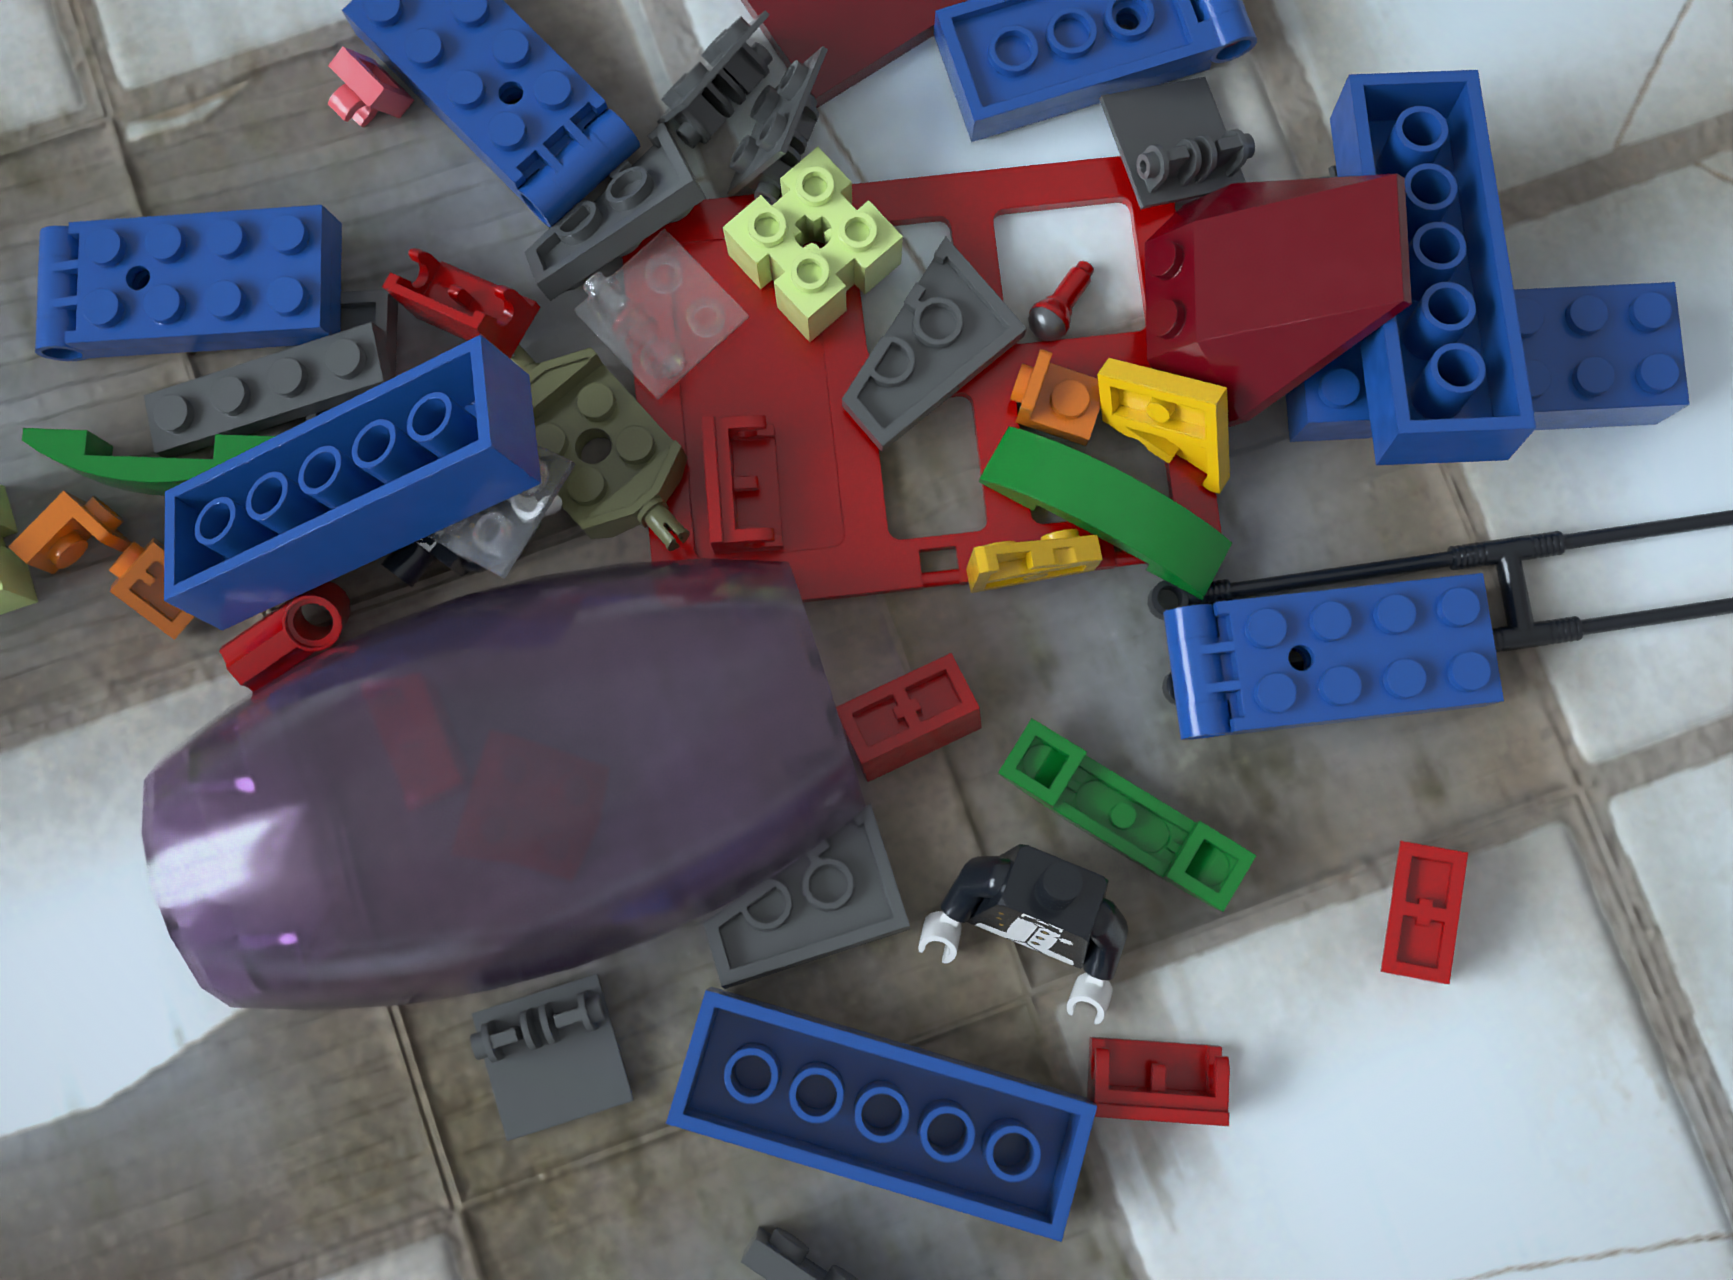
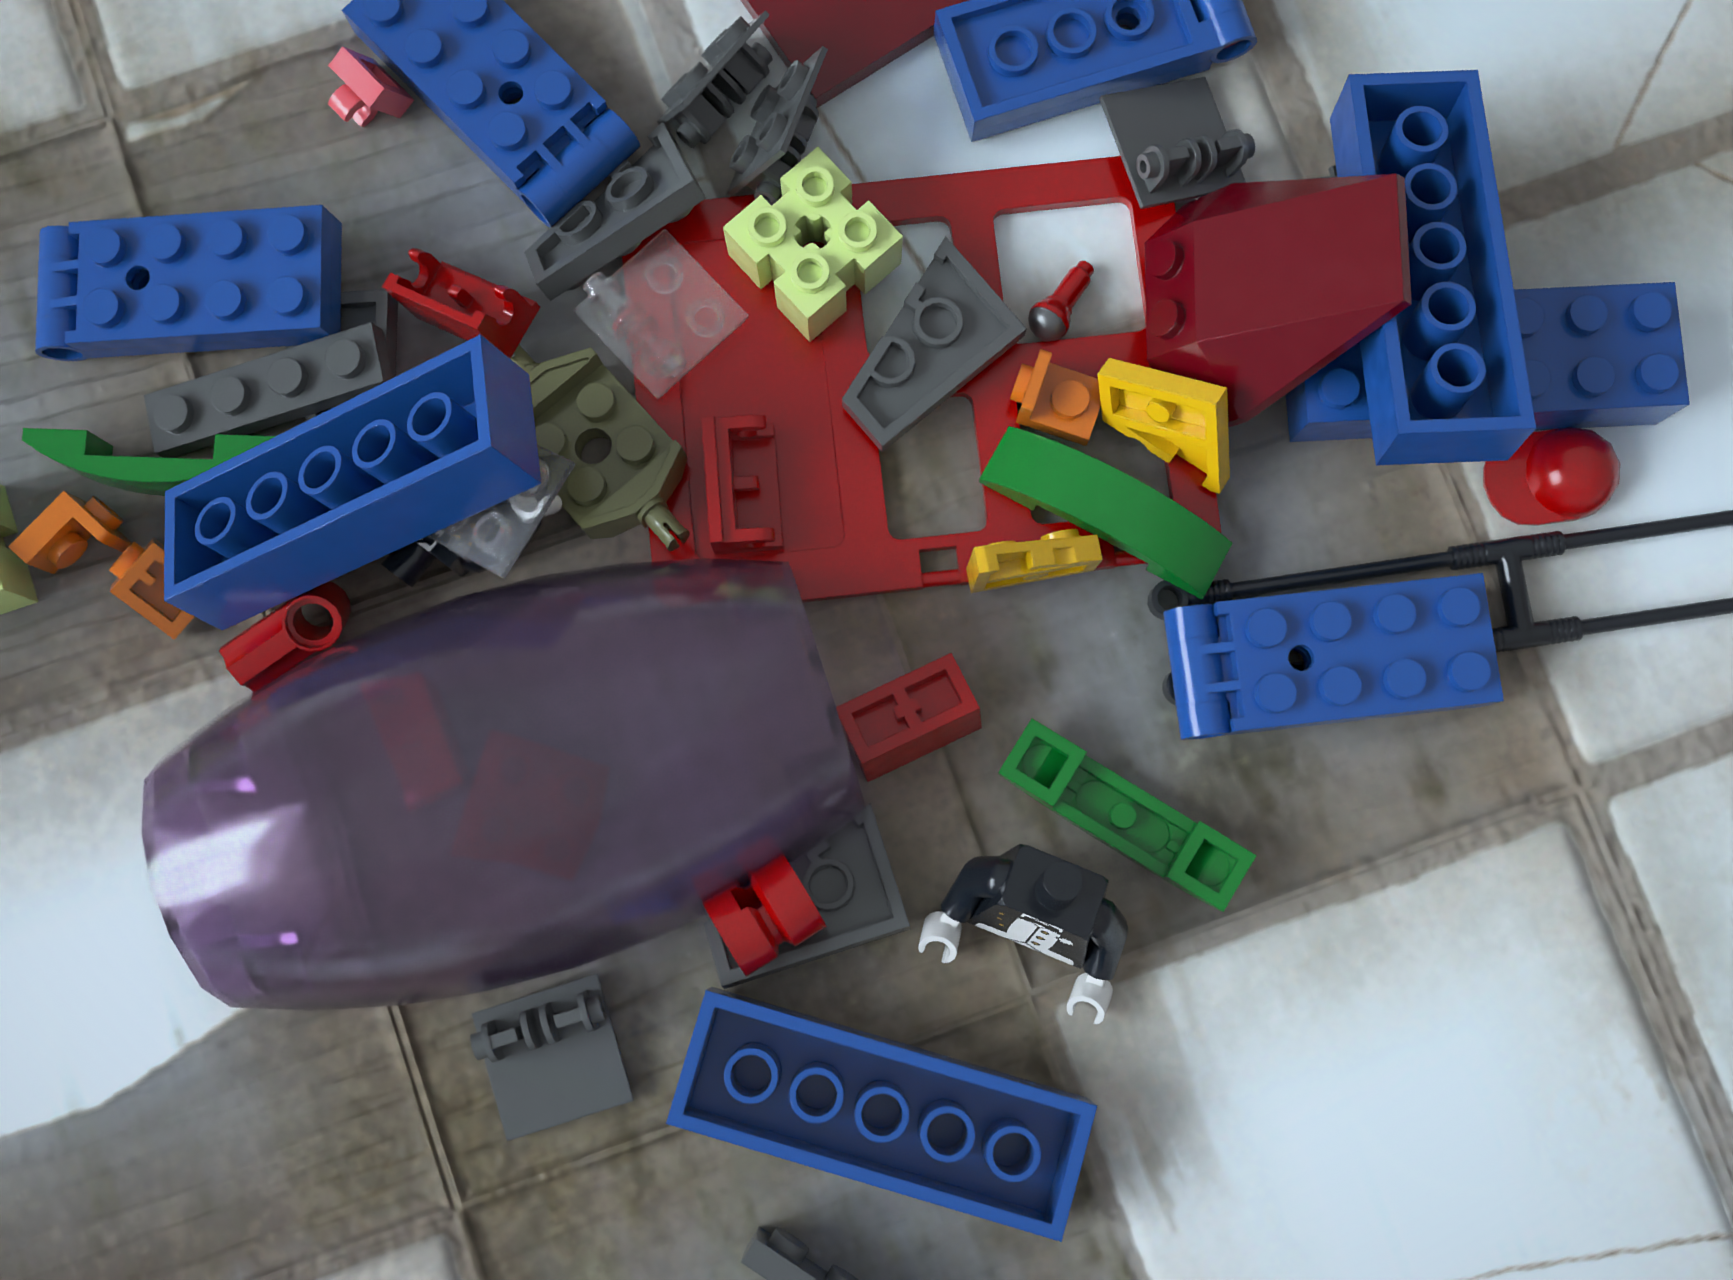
(764, 915): none -> red wheel
(1158, 1081): red hinge -> none
(1424, 912): red hinge -> none
(1553, 477): none -> red cap

